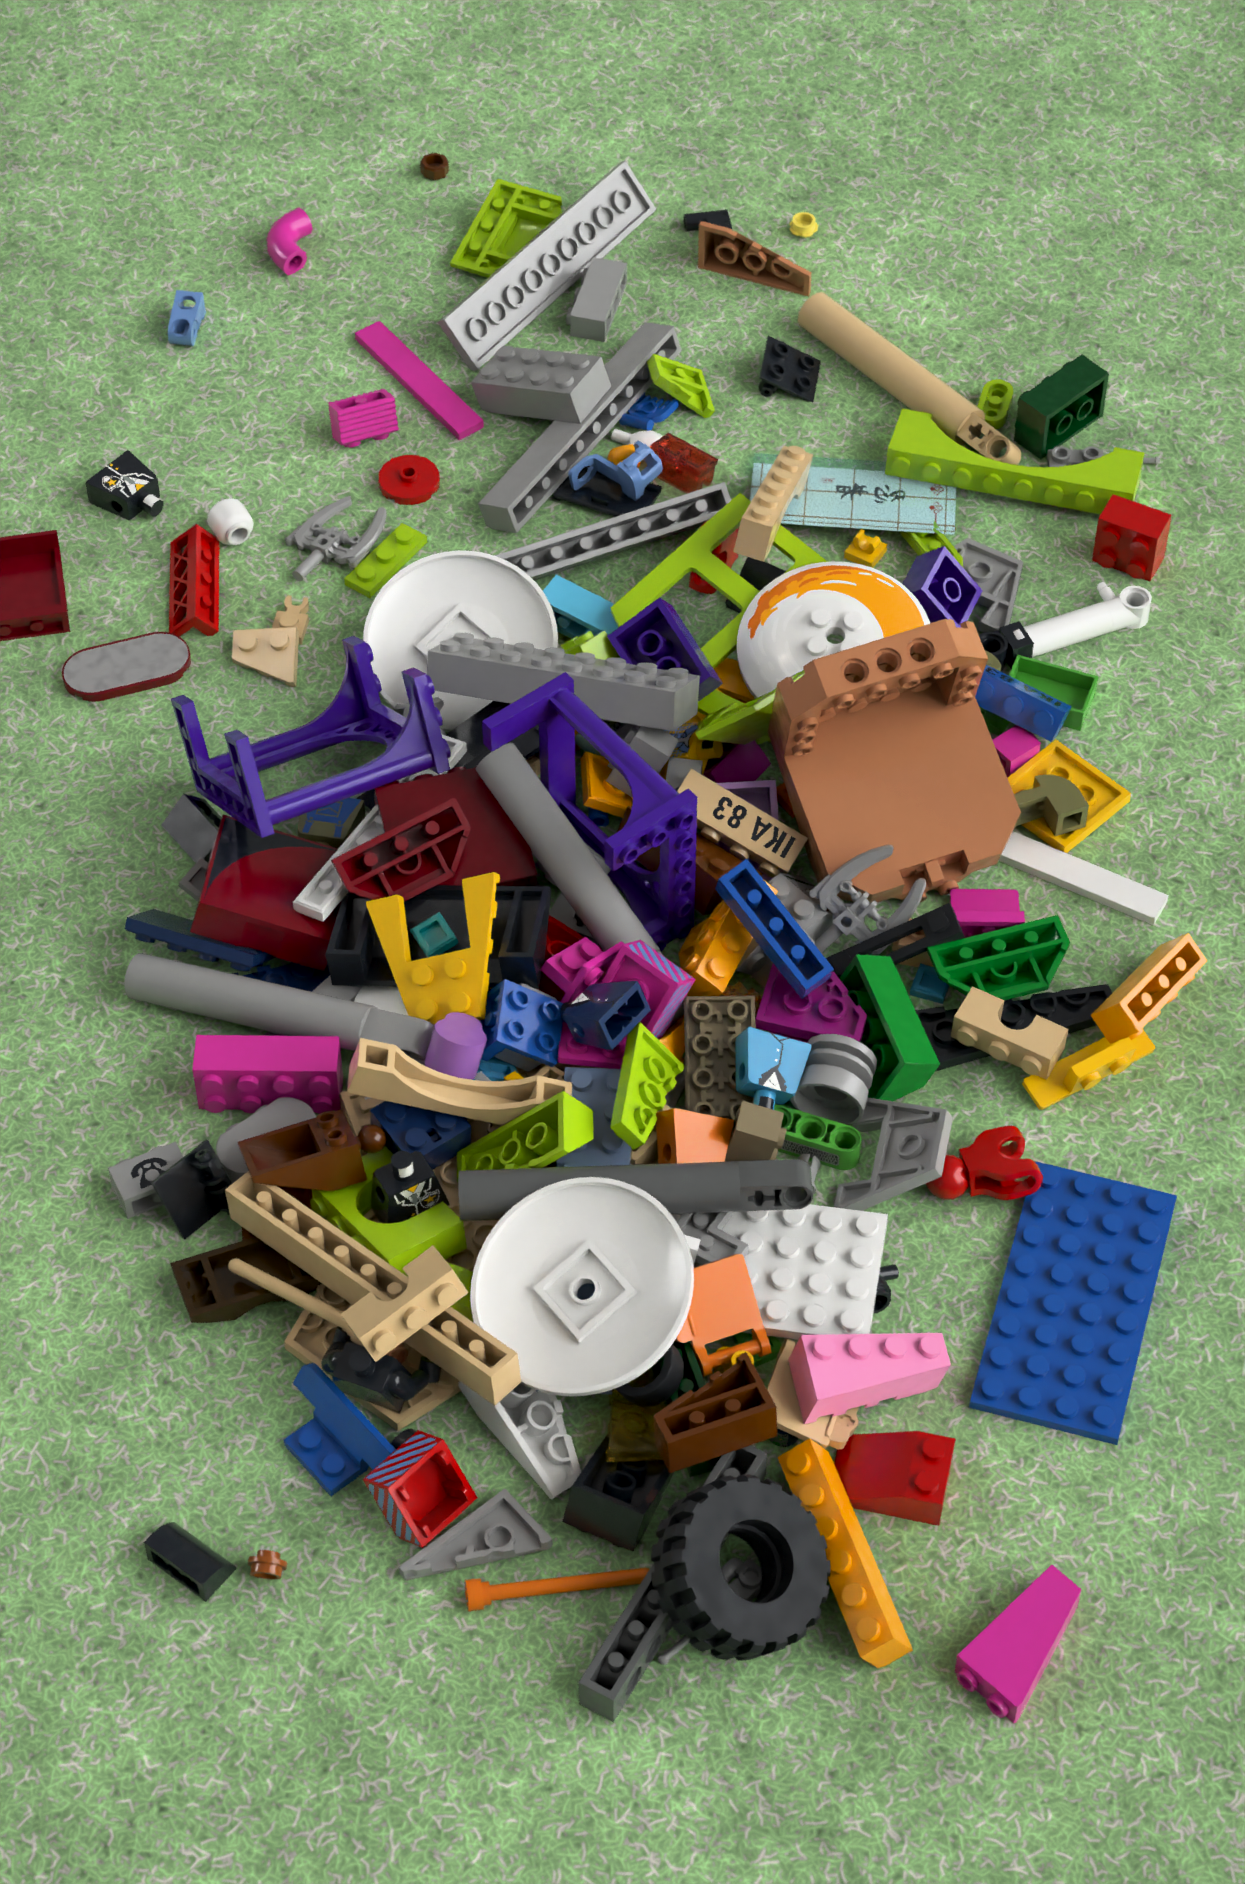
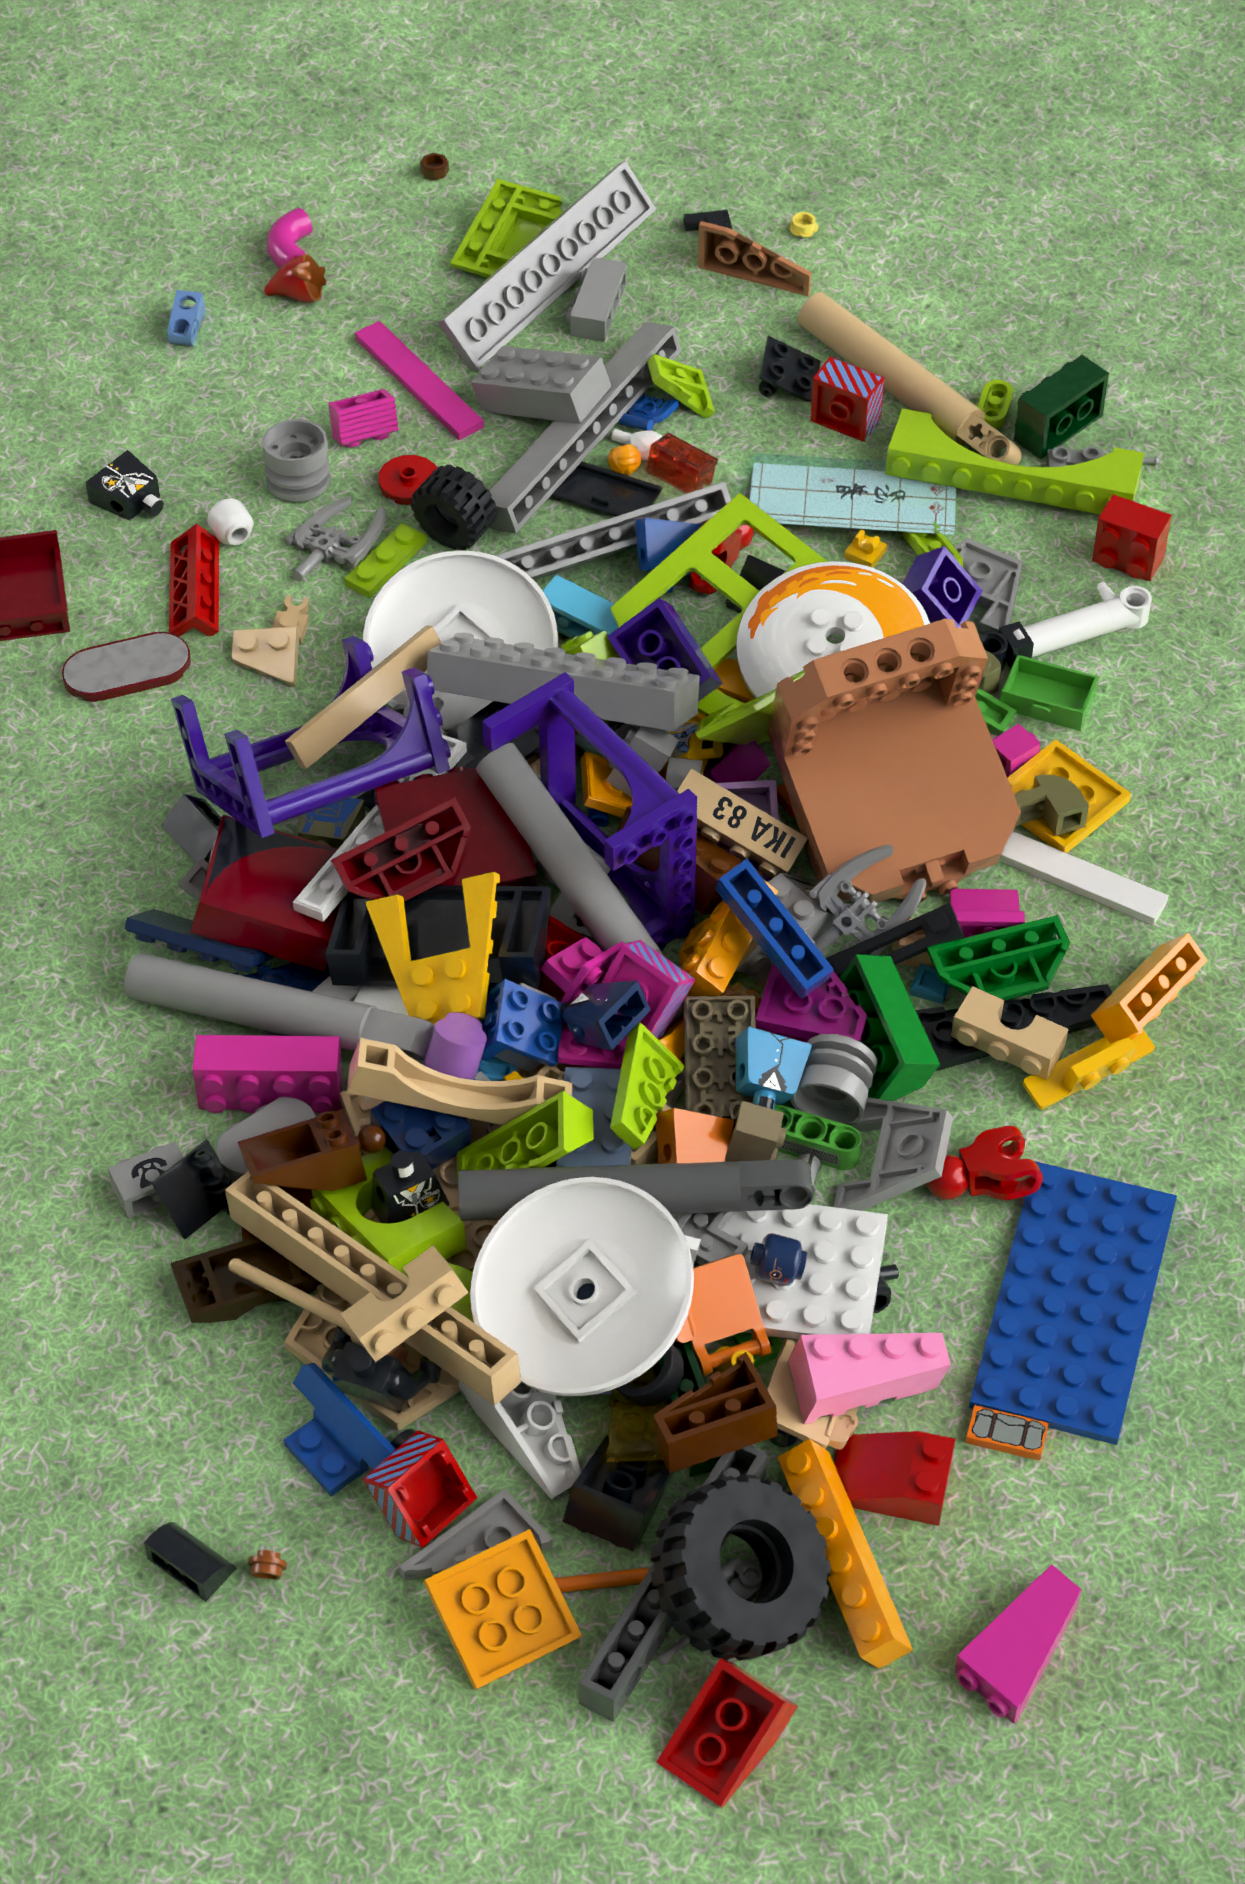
(296, 460): none -> light grey wheel
(298, 279): none -> hat
(361, 699): none -> tan tile
(434, 935): teal tile -> none
(453, 507): none -> black tyre
(502, 1609): none -> light orange plate
(625, 473): medium blue piece -> none
(659, 539): none -> blue torso
(726, 1732): none -> red slope
(765, 512): tan arch -> none
(778, 1259): none -> dark blue head
(847, 399): none -> red container
(1007, 1432): none -> tile
(1021, 704): blue brick -> none

